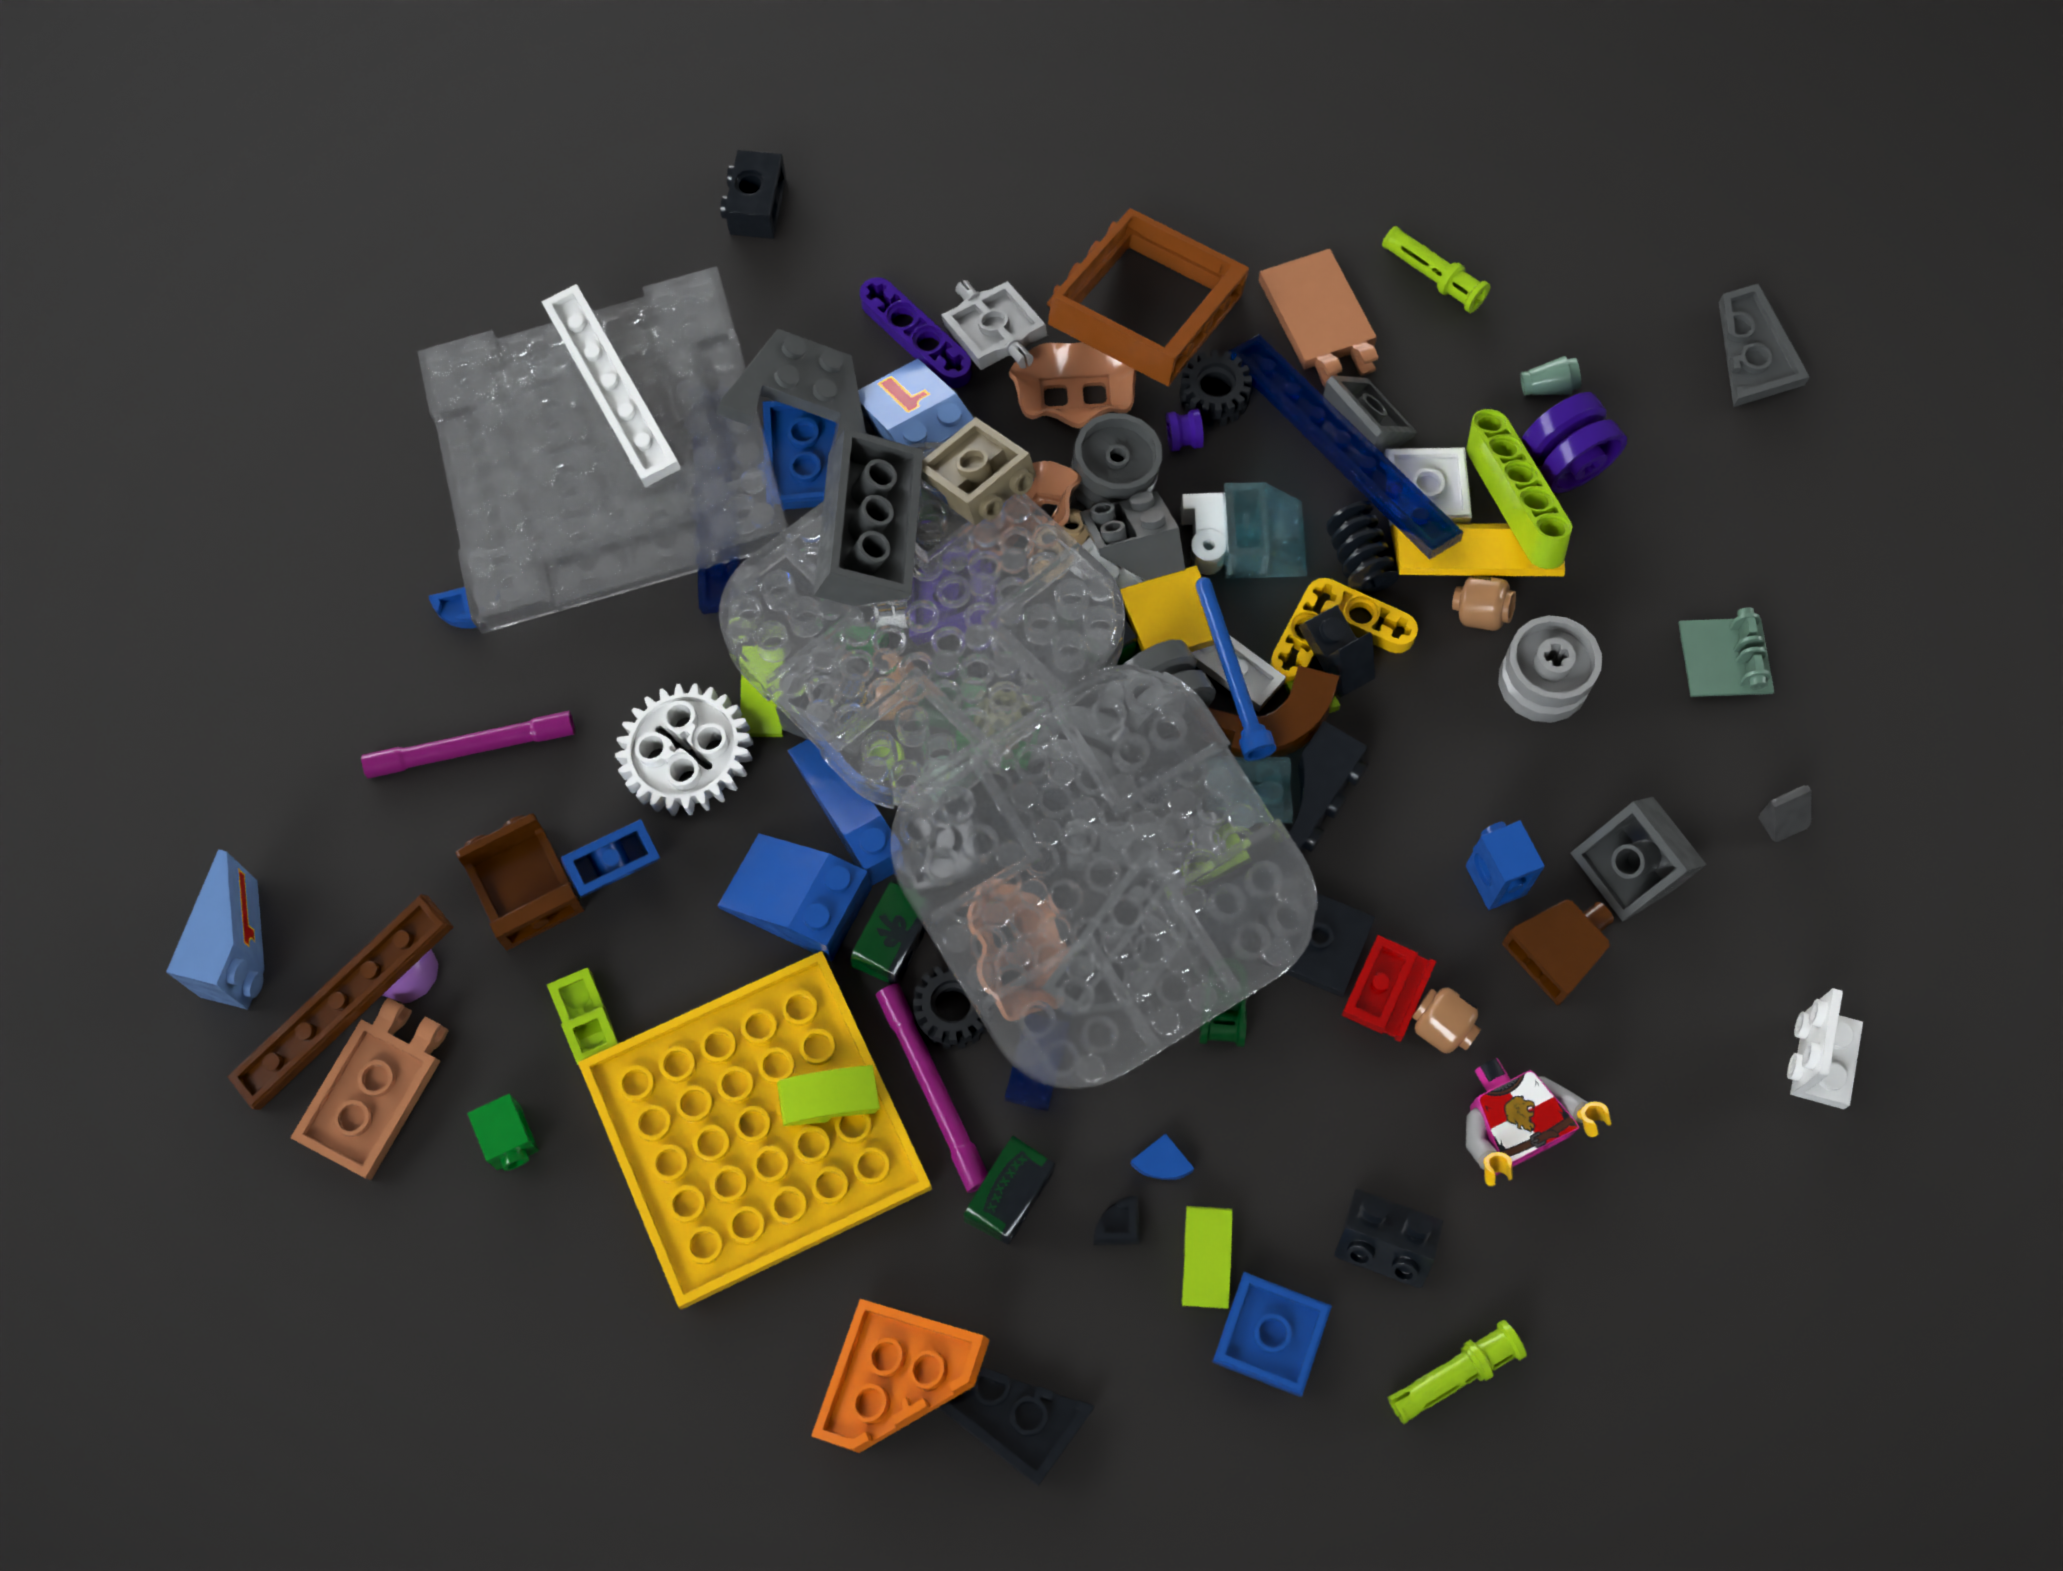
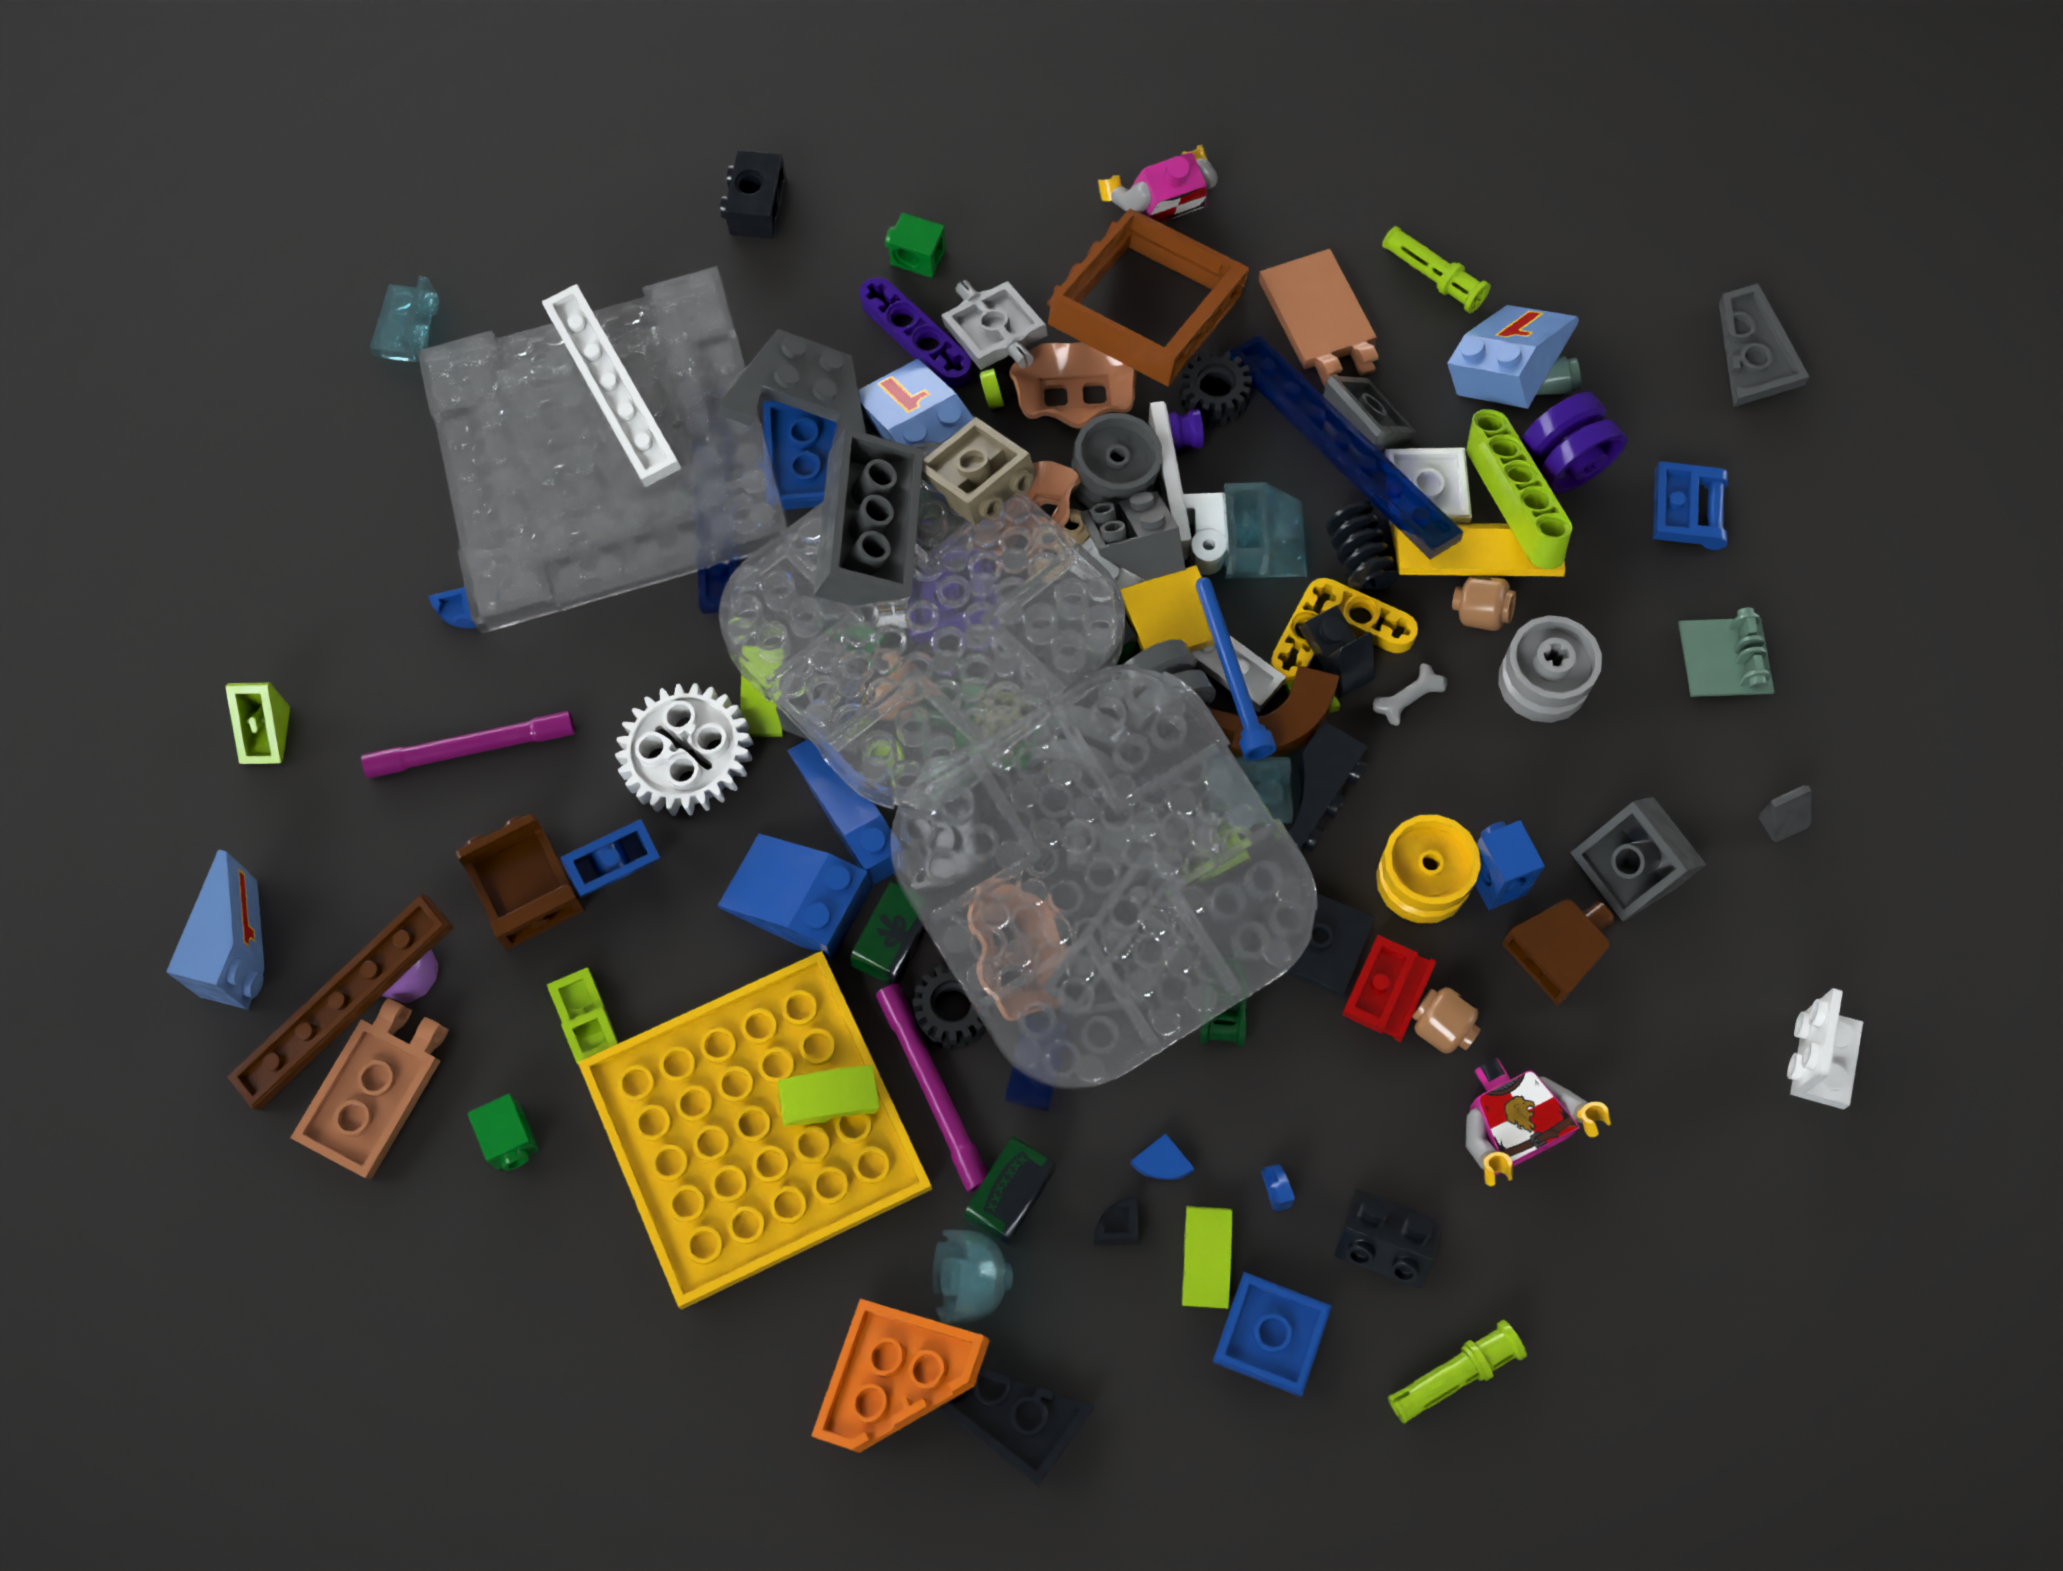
(258, 722): none -> lime slope
(405, 321): none -> clear light blue bracket
(916, 244): none -> green brick
(971, 1276): none -> clear light blue cylinder
(991, 389): none -> lime tile
(1166, 187): none -> torso
(1169, 473): none -> white tile
(1277, 1187): none -> blue tile
(1394, 705): none -> light grey piece
(1428, 868): none -> yellow wheel
(1510, 355): none -> medium blue slope
(1678, 504): none -> blue plate

